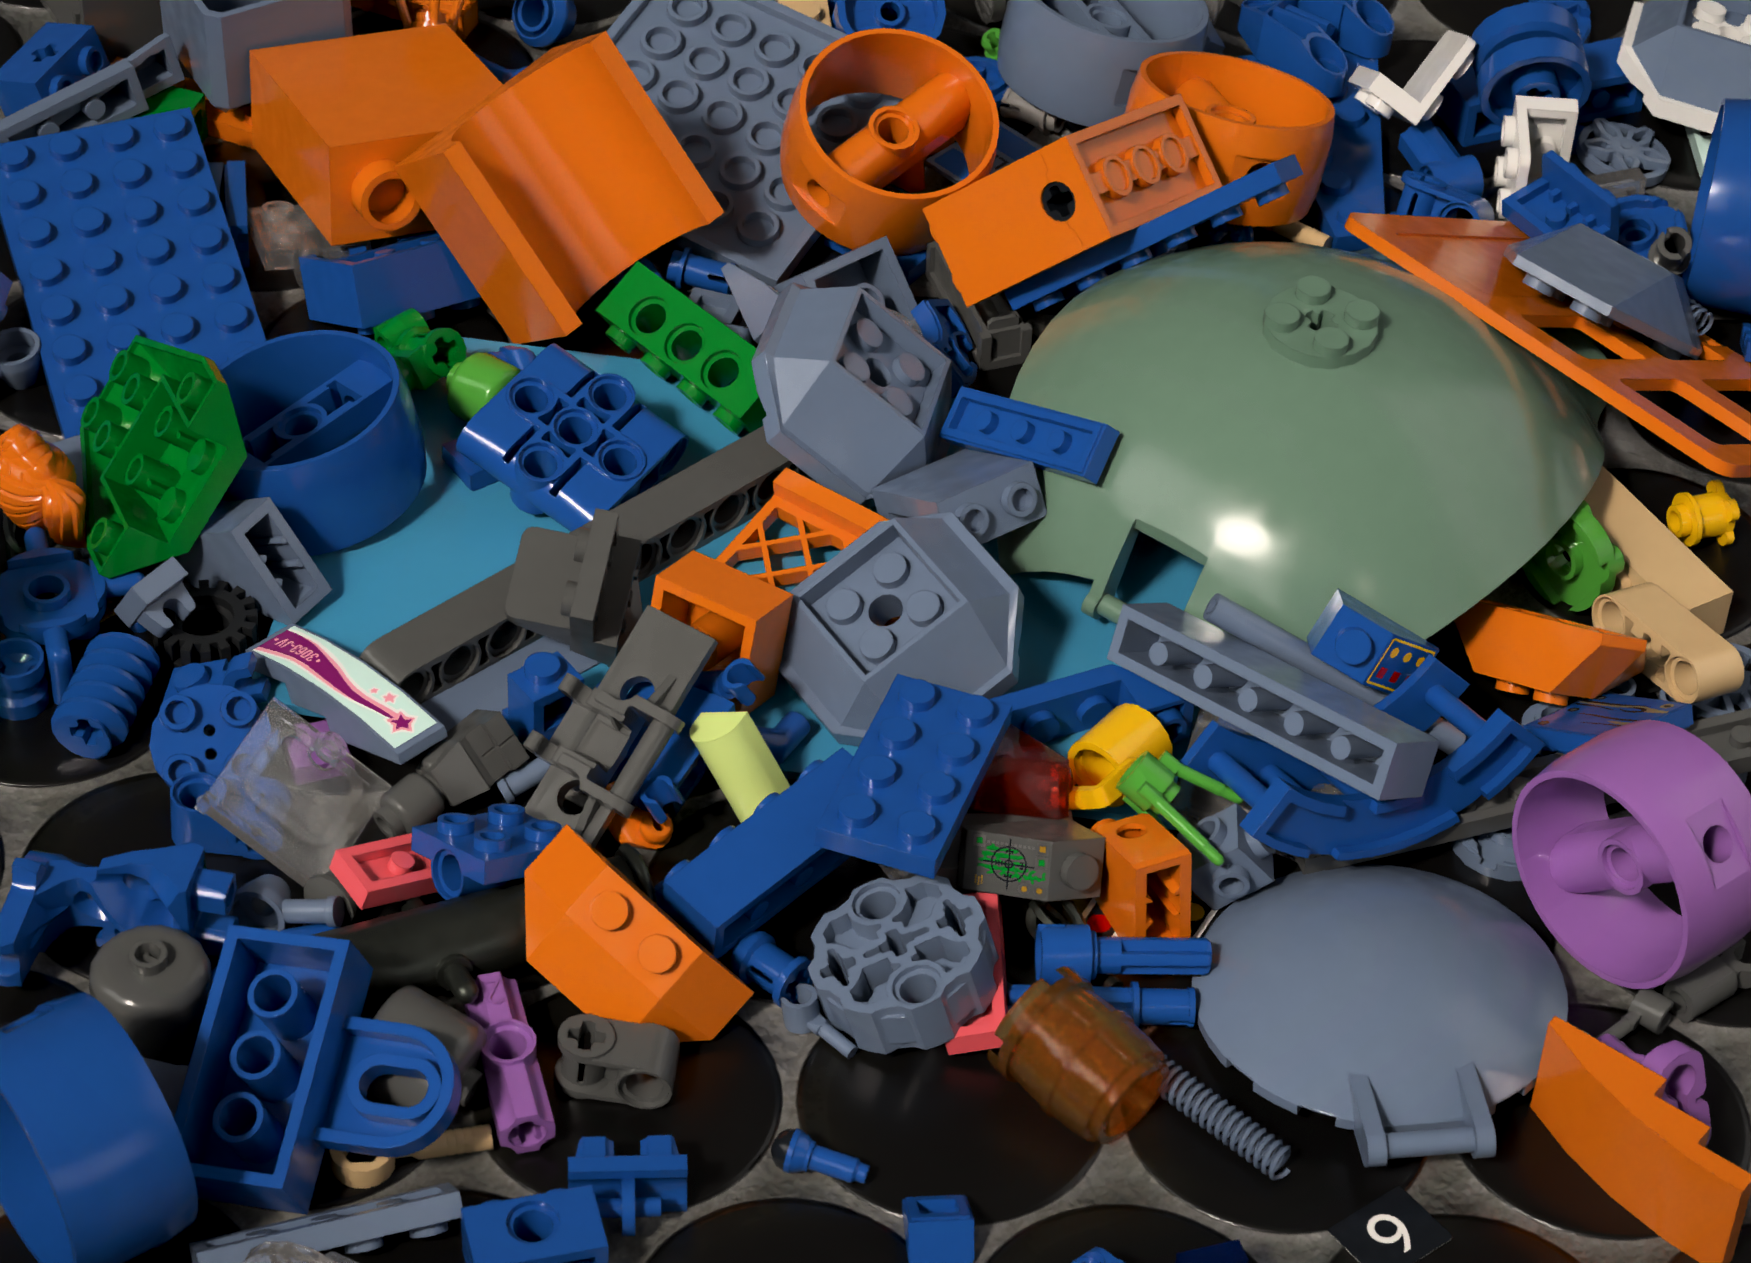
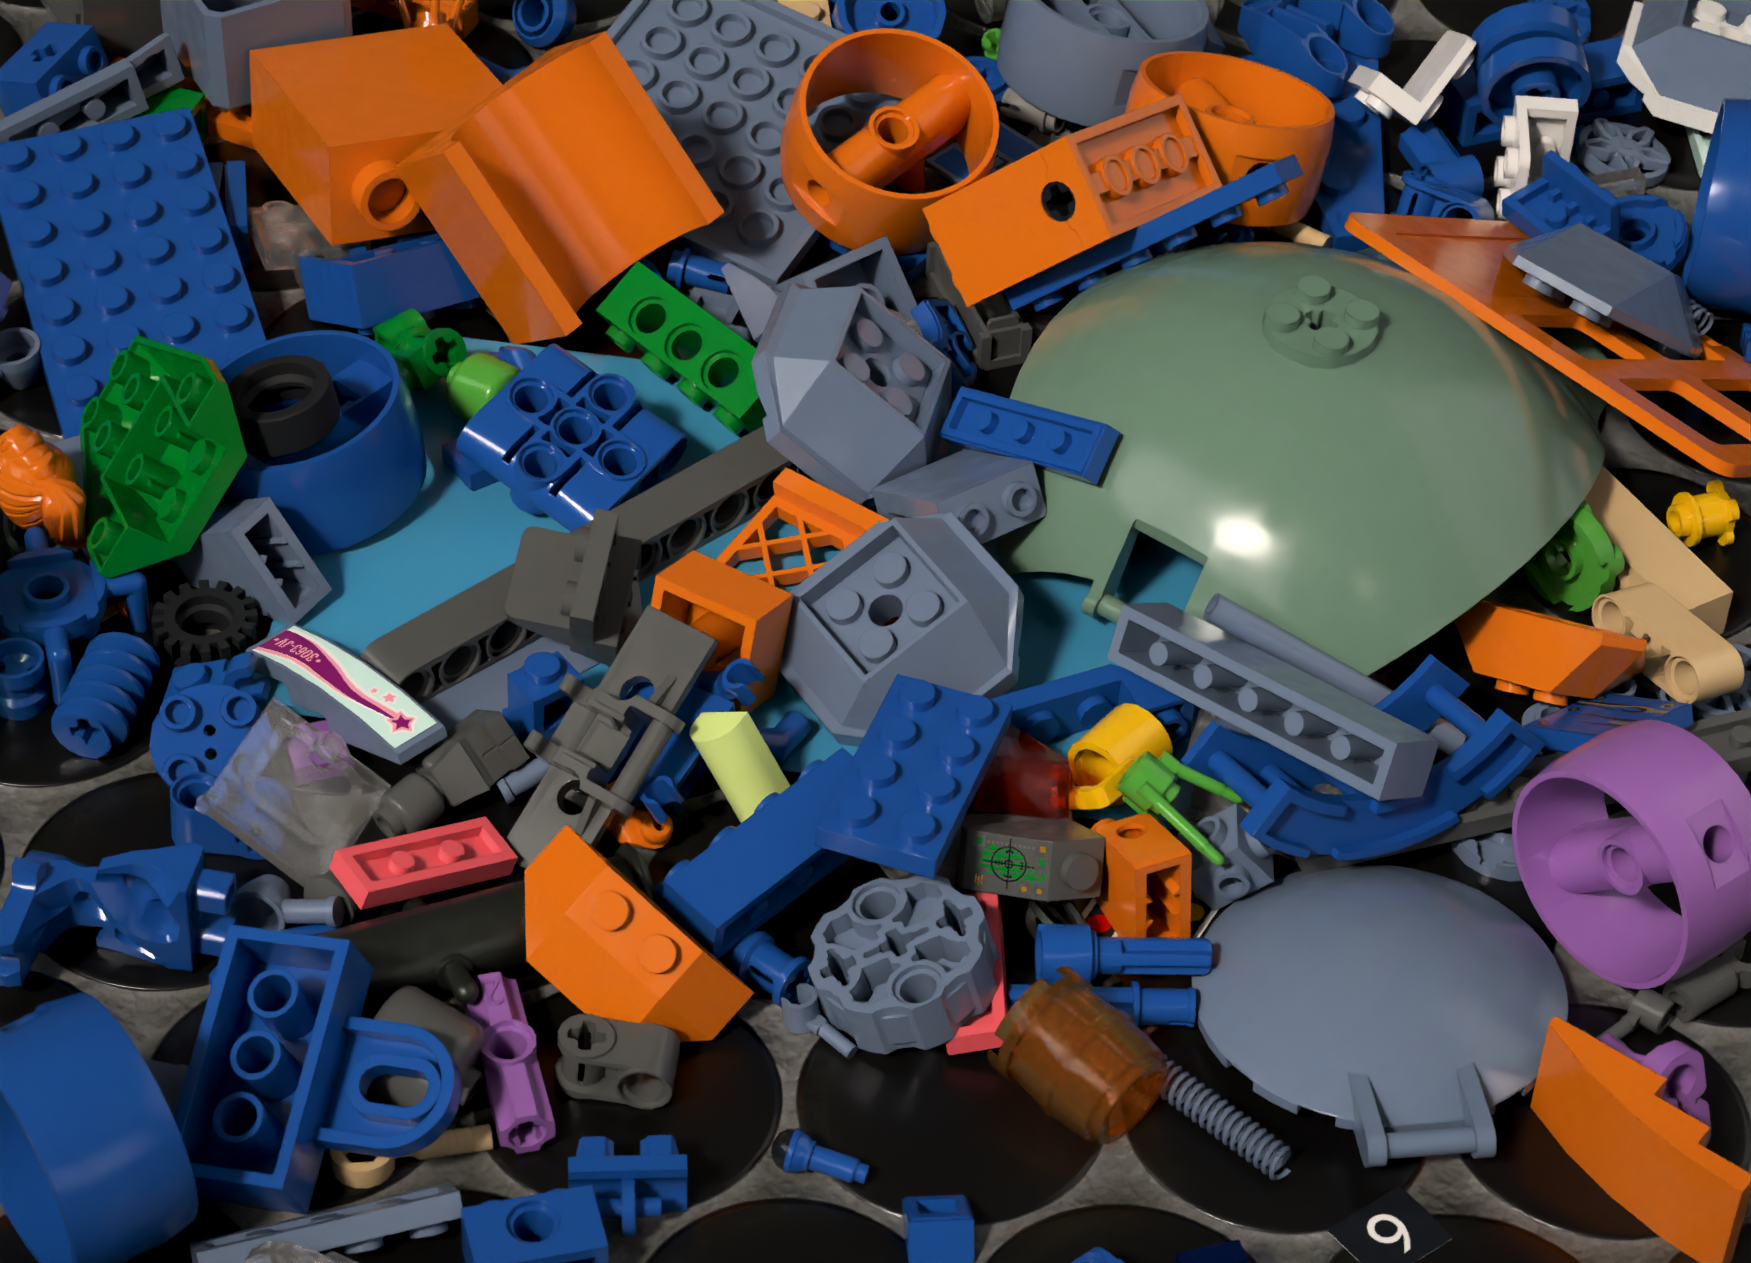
(154, 592): sand blue tile -> none
(155, 988): dark grey head -> none
(291, 428): none -> black tyre
(482, 848): blue plate -> none
(1366, 644): blue slope -> none
(1672, 250): dark grey pin -> none

